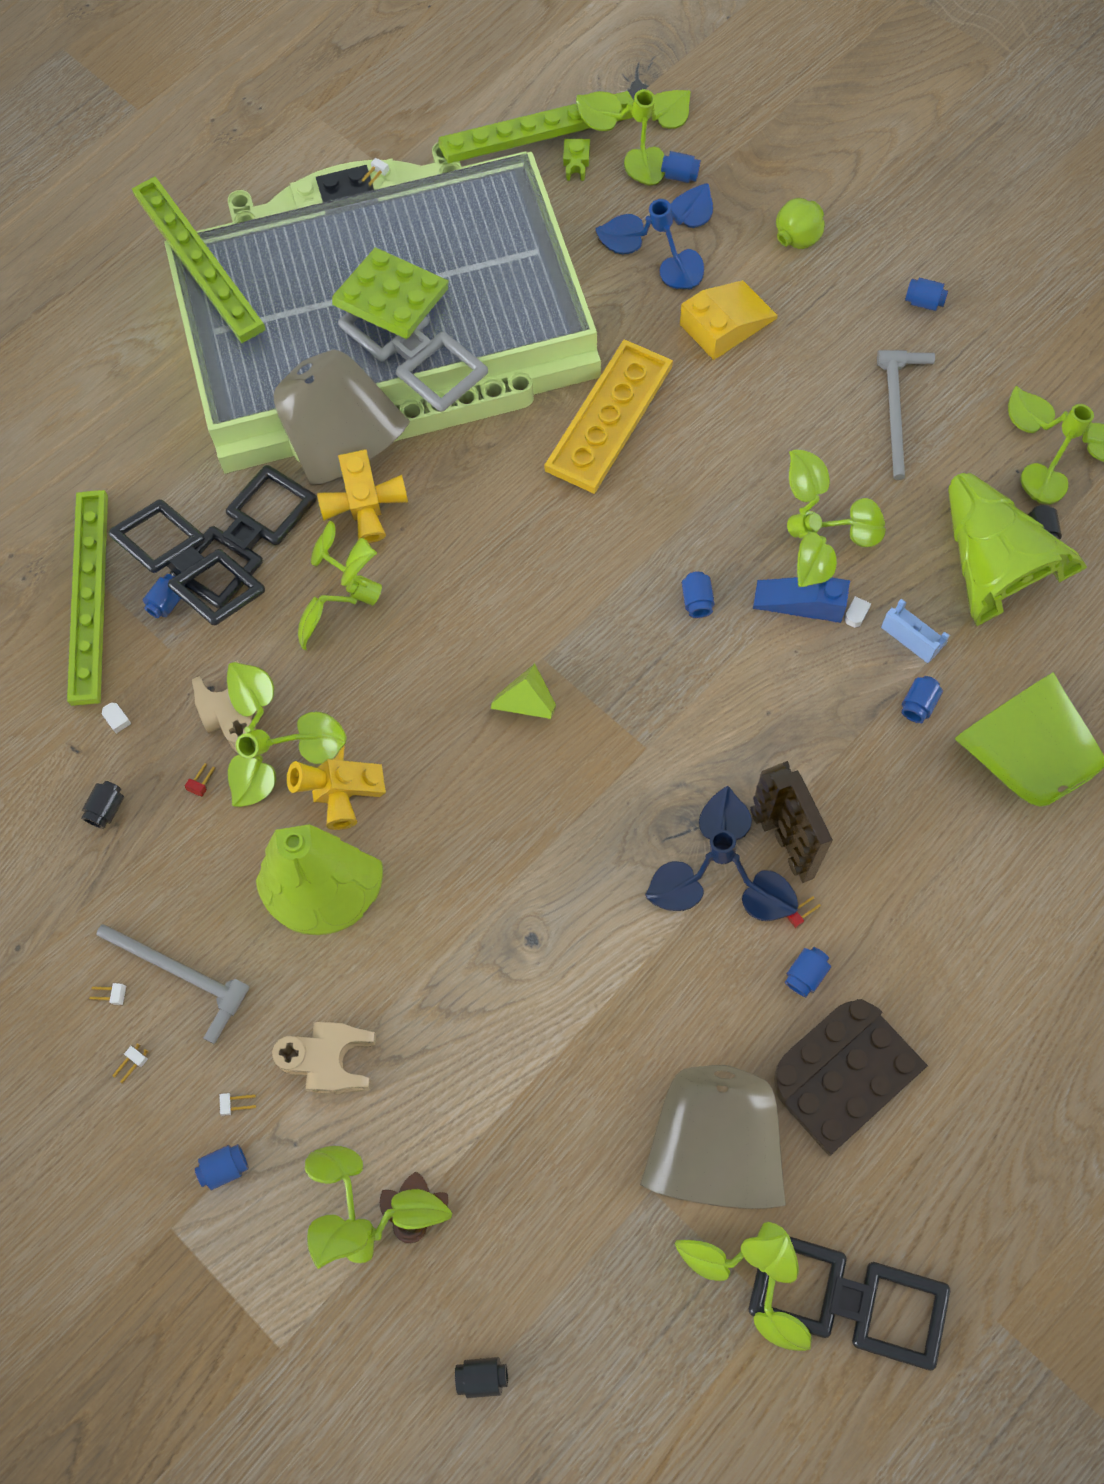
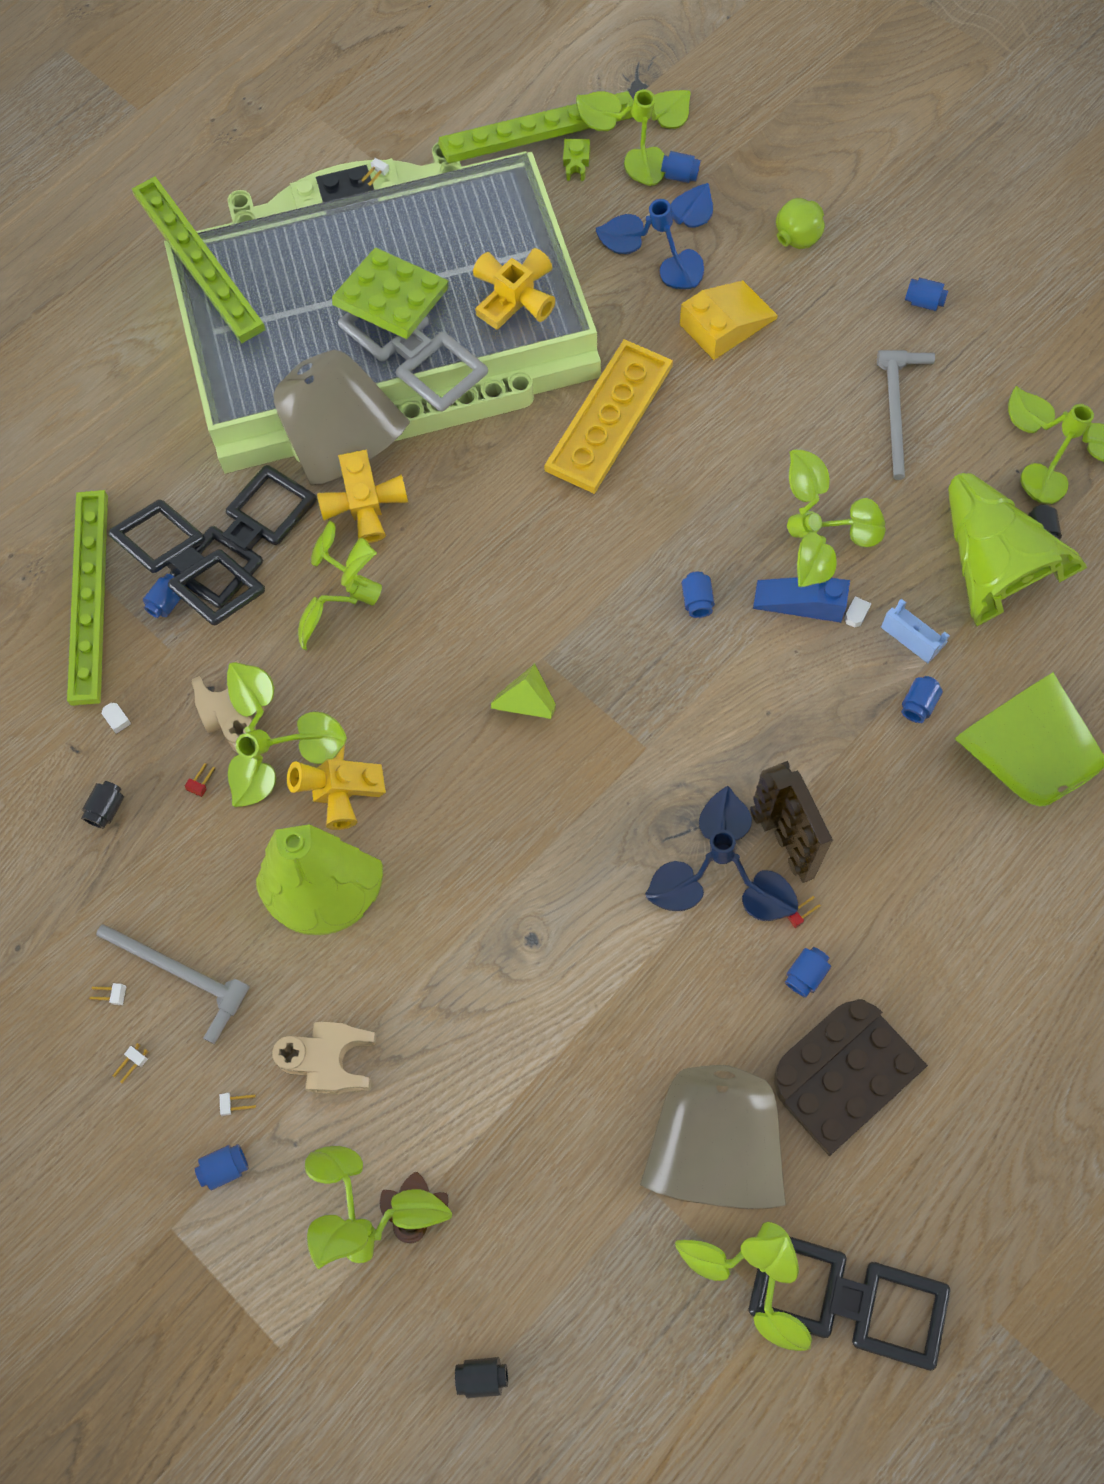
(513, 287): none -> yellow brick

